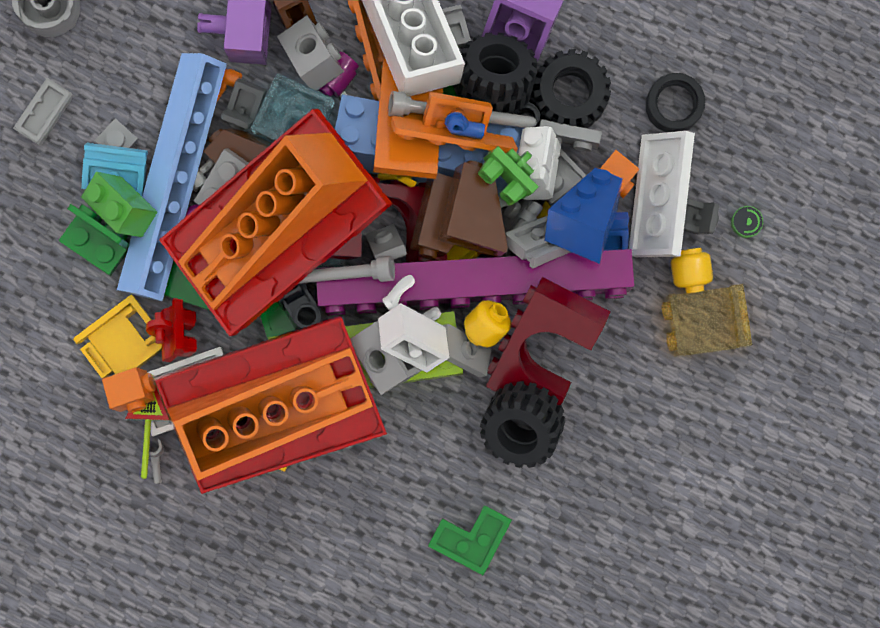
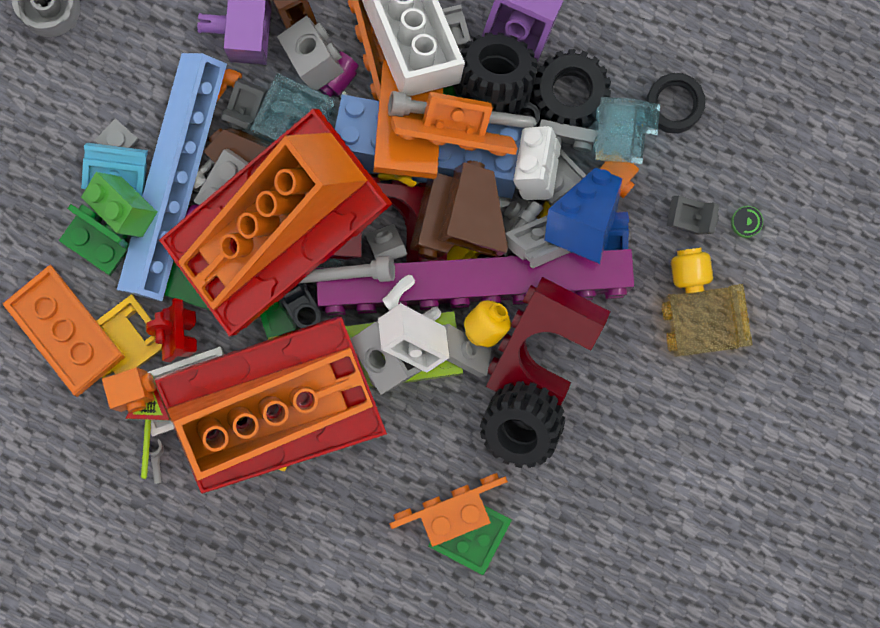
(43, 111): light grey plate -> none
(63, 330): none -> orange tile
(452, 516): none -> orange bracket
(459, 125): blue arm -> none
(513, 170): bright green hips -> none
(623, 129): none -> clear light blue brick
(661, 194): white plate -> none

